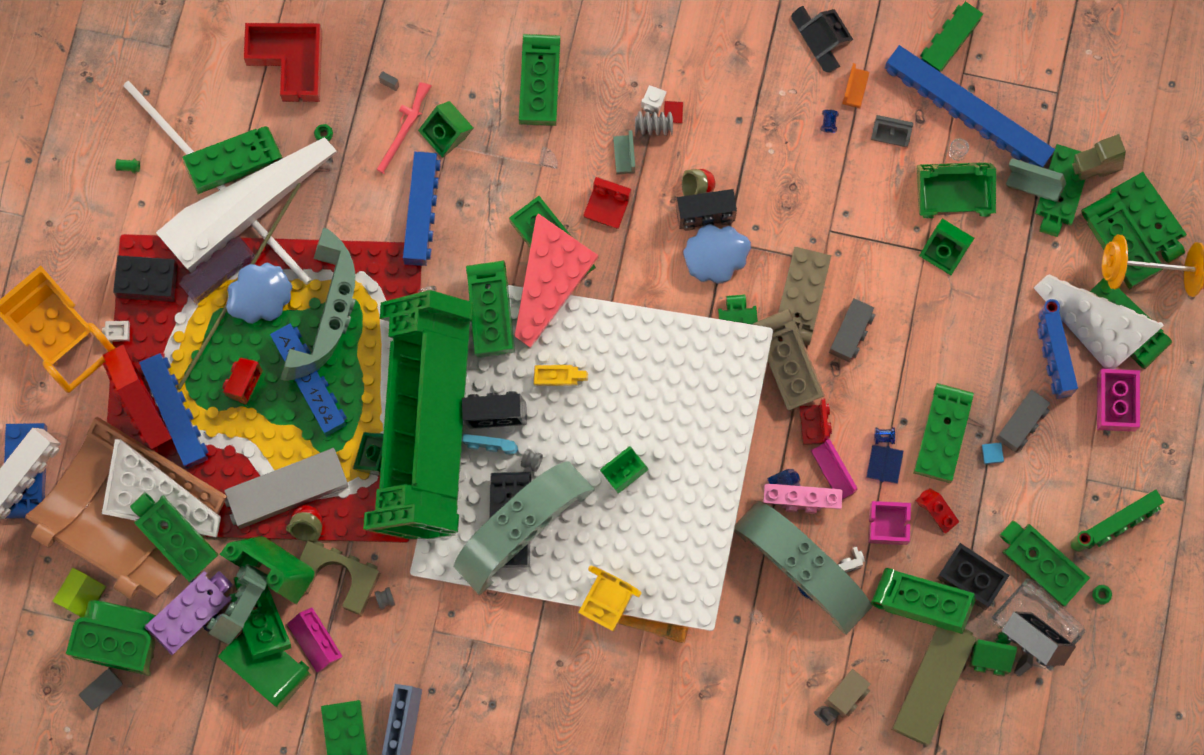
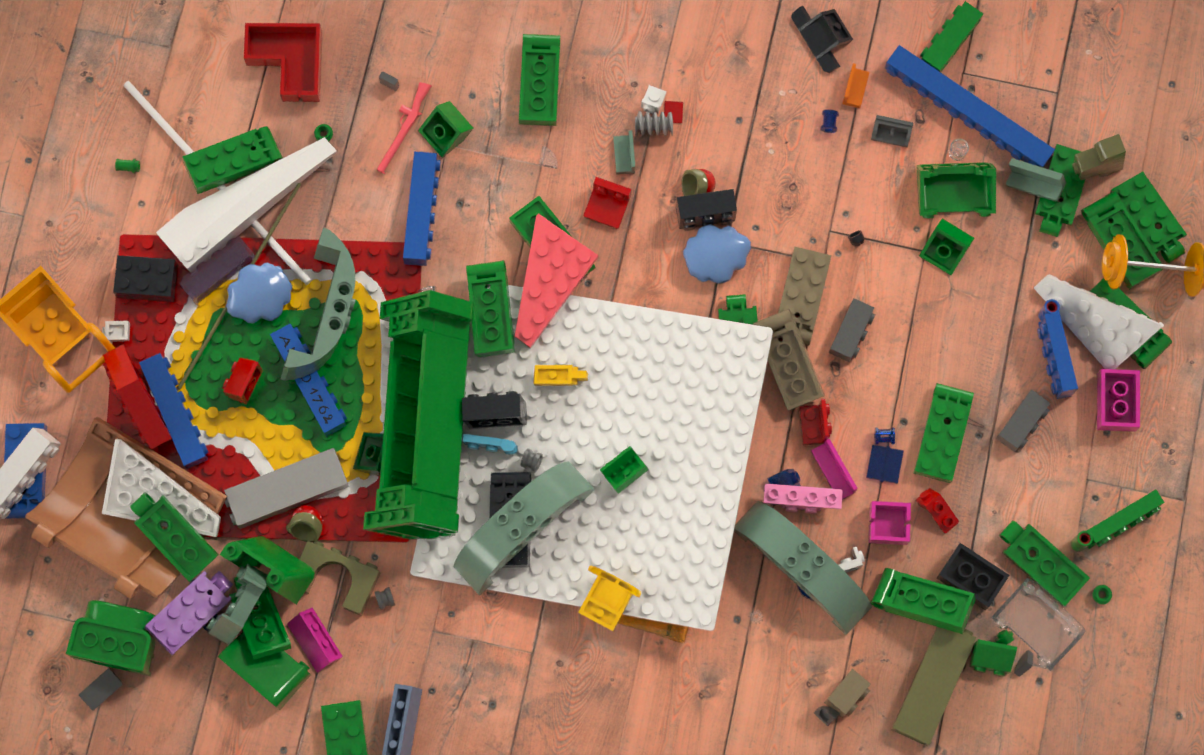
(78, 591): lime slope -> none
(856, 238): none -> black hinge
(992, 453): dark azure tile -> none
(1038, 639): brick -> none

